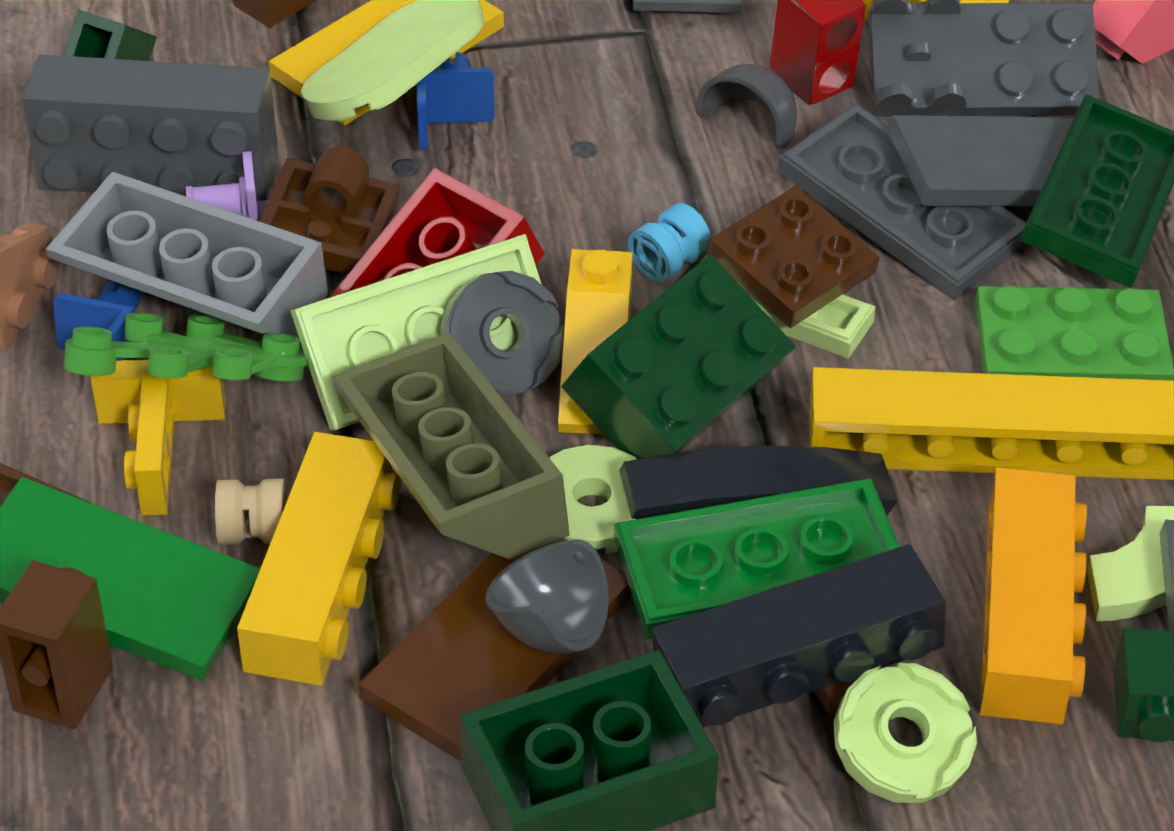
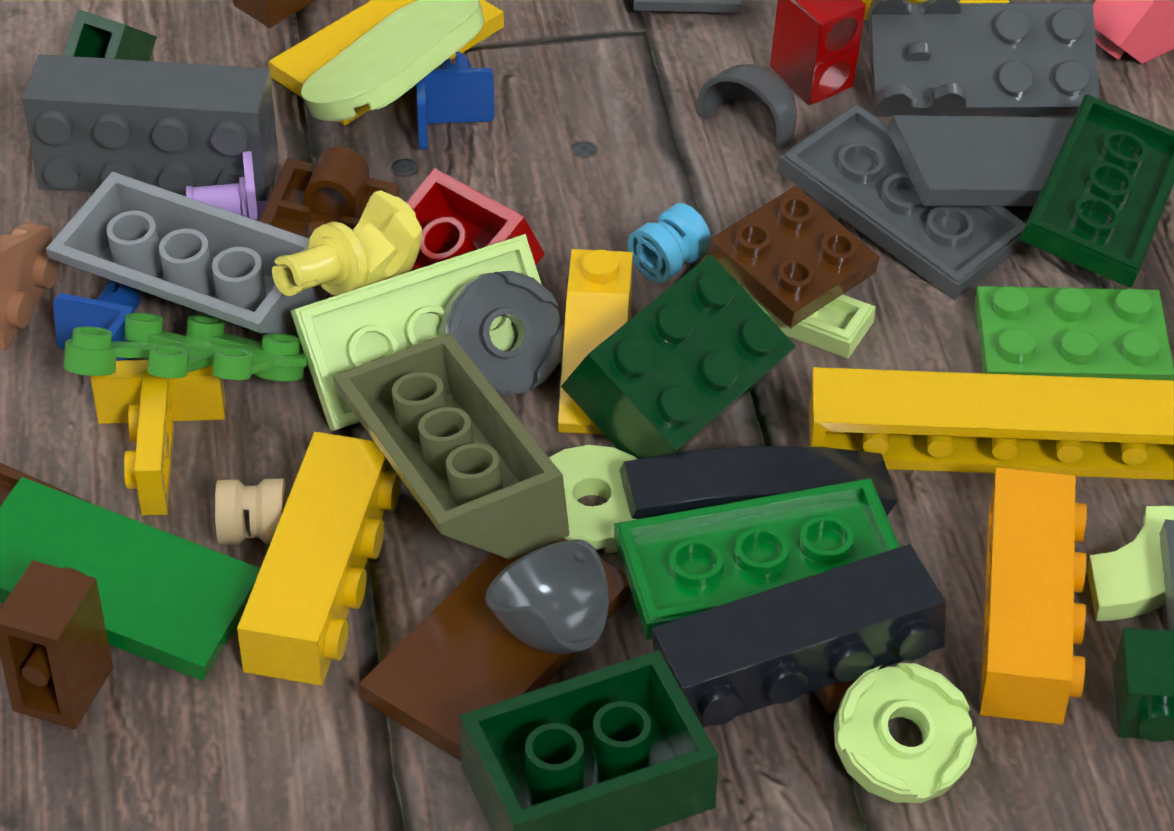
(348, 259): none -> light yellow piece

